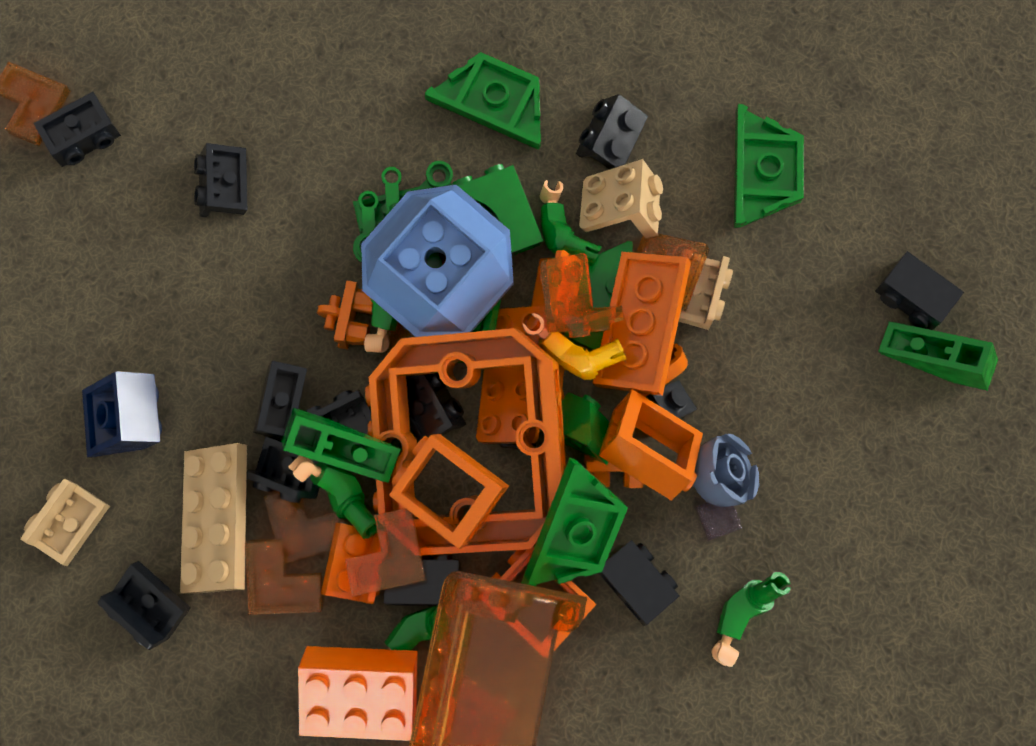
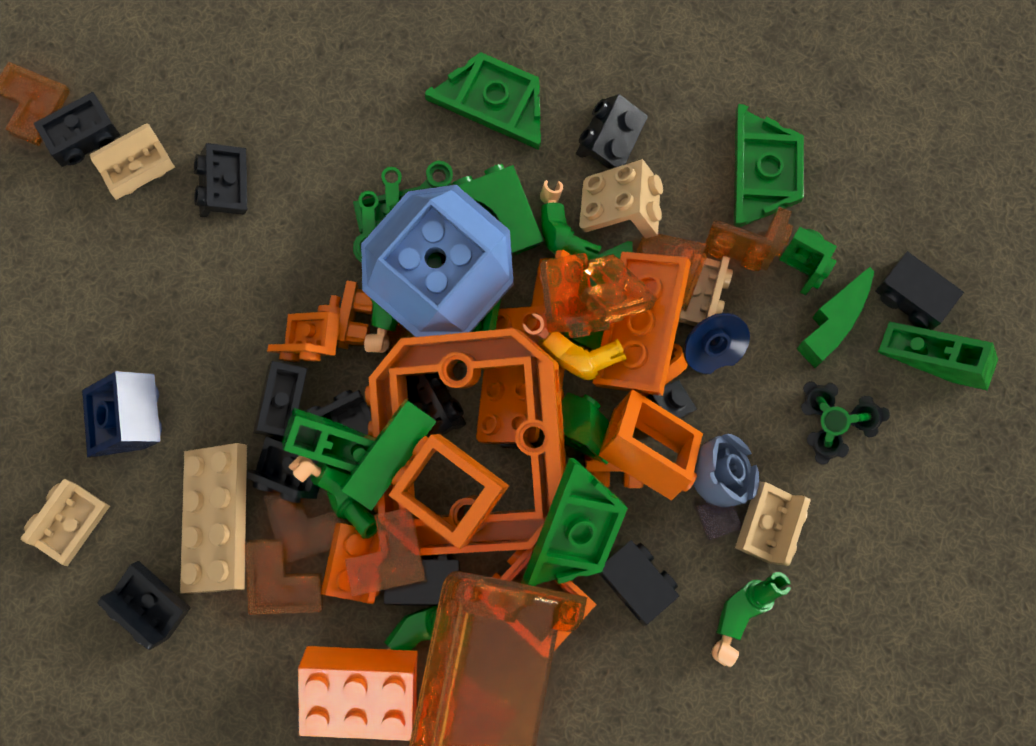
(131, 161): none -> tan bracket
(309, 337): none -> orange bracket
(387, 454): none -> green tile
(617, 290): none -> clear orange plate
(716, 343): none -> dark blue dish
(750, 248): none -> clear orange bracket
(773, 525): none -> tan bracket
(811, 256): none -> green bracket
(836, 319): none -> green slope
(836, 420): none -> black plant

